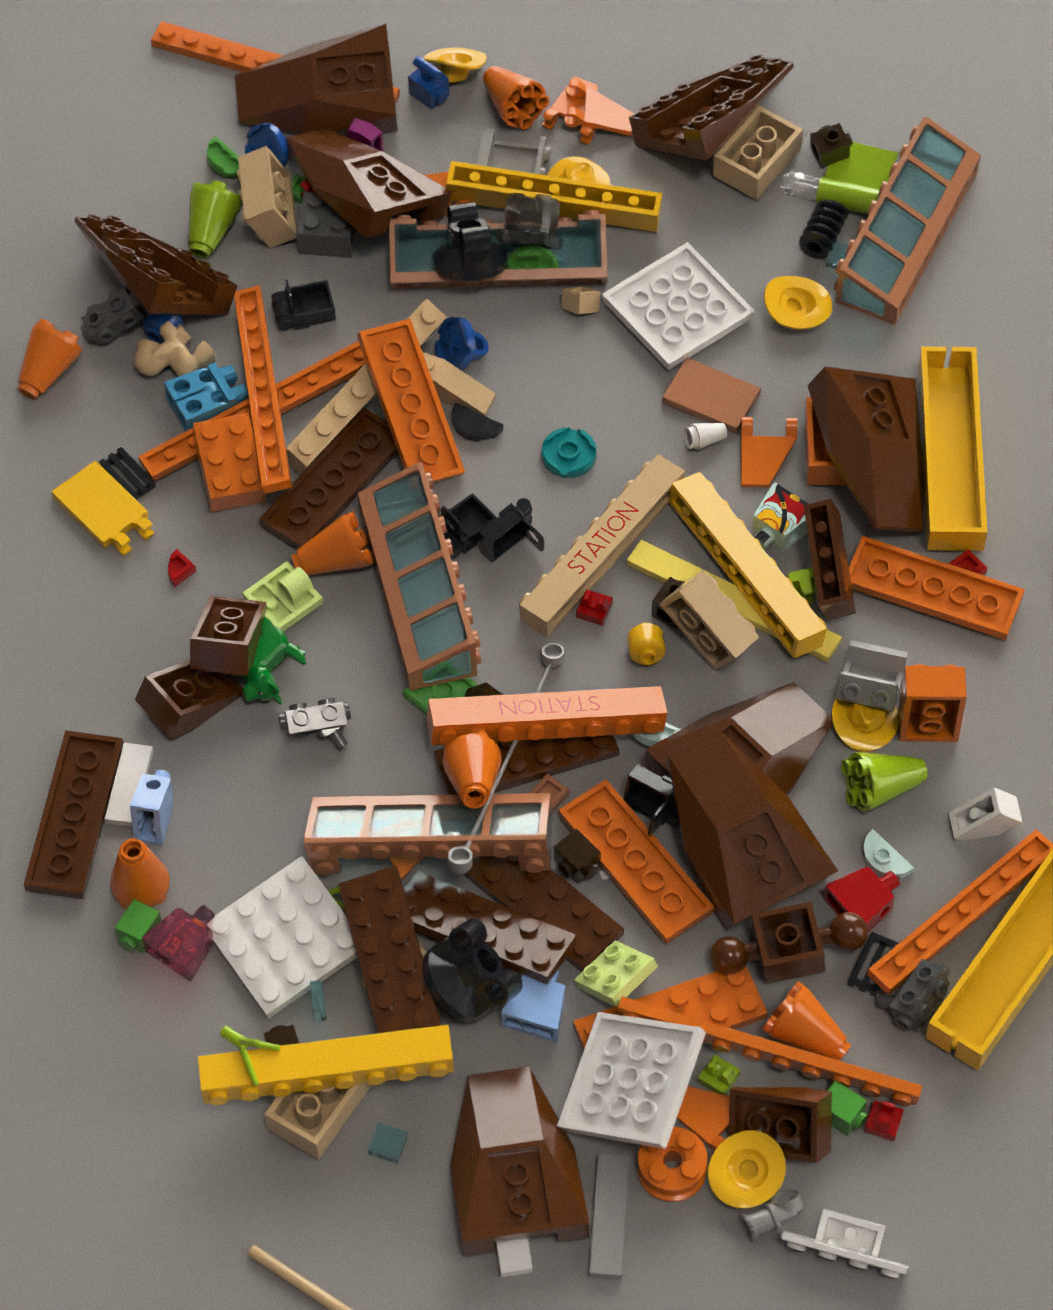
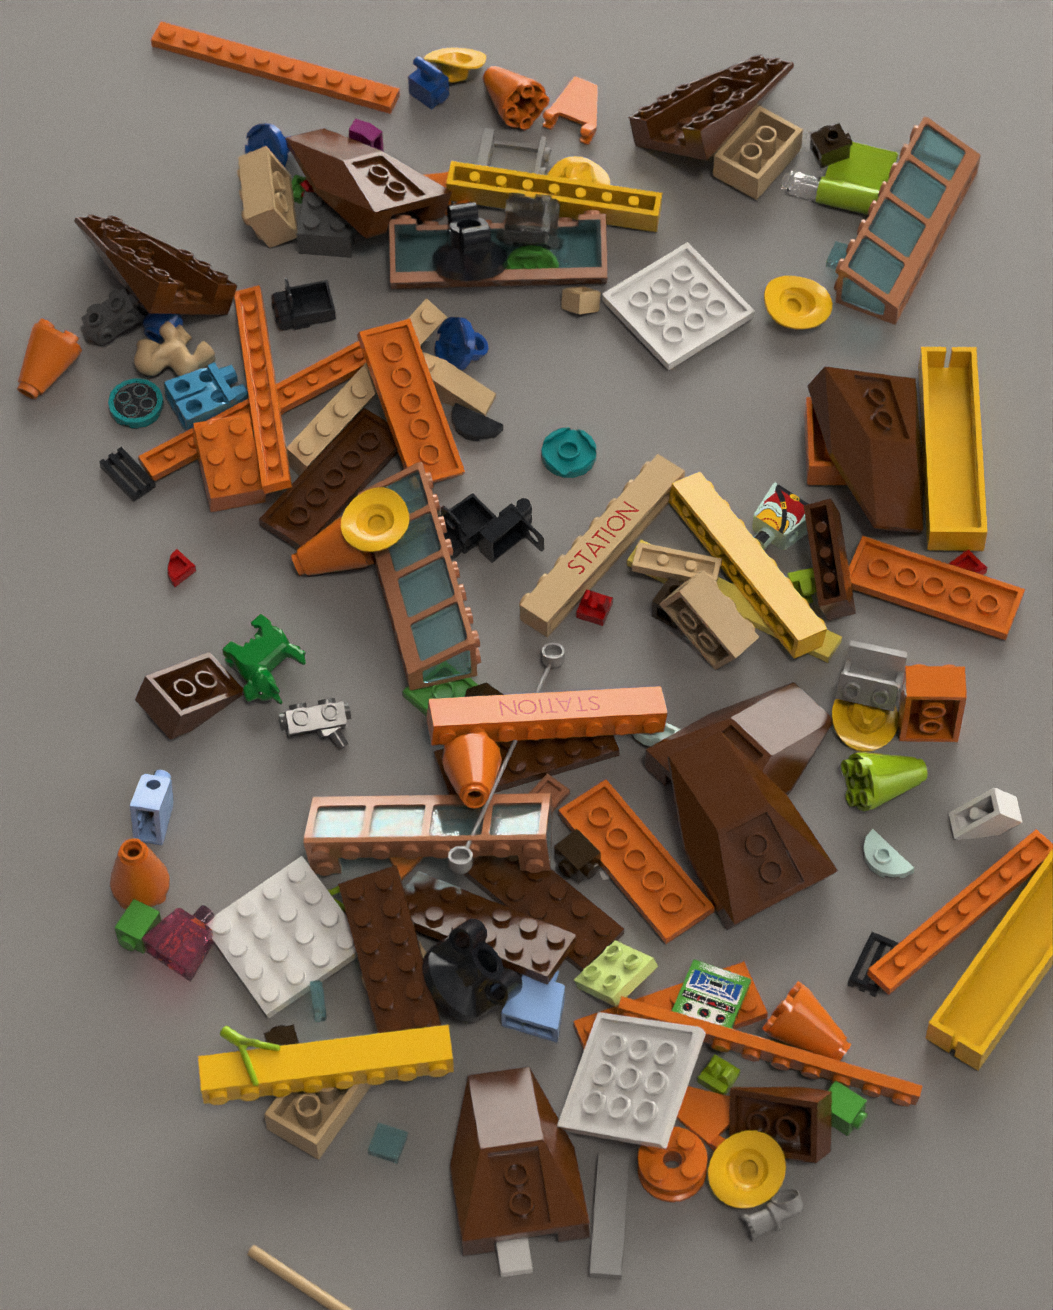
(74, 814): reddish brown plate -> none
(103, 507): yellow tile -> none
(133, 763): white tile -> none
(136, 403): none -> tile
(210, 215): lime cone -> none
(222, 158): bright green plate -> none
(227, 635): reddish brown slope -> none
(287, 595): yellowish green plate -> none
(323, 86): reddish brown wedge -> none
(375, 520): none -> yellow hat
(598, 110): flag -> none
(646, 642): yellow head -> none
(652, 797): black piece -> none
(673, 563): none -> tan plate
(704, 434): white cone -> none
(711, 395): nougat tile -> none
(712, 994): none -> tile
(764, 454): orange flag -> none
(788, 942): reddish brown brick -> none
(823, 228): black piece -> none
(848, 1238): white bracket -> none
(863, 894): red torso -> none
(884, 1120): red tile -> none
(918, 995): dark grey brick -> none

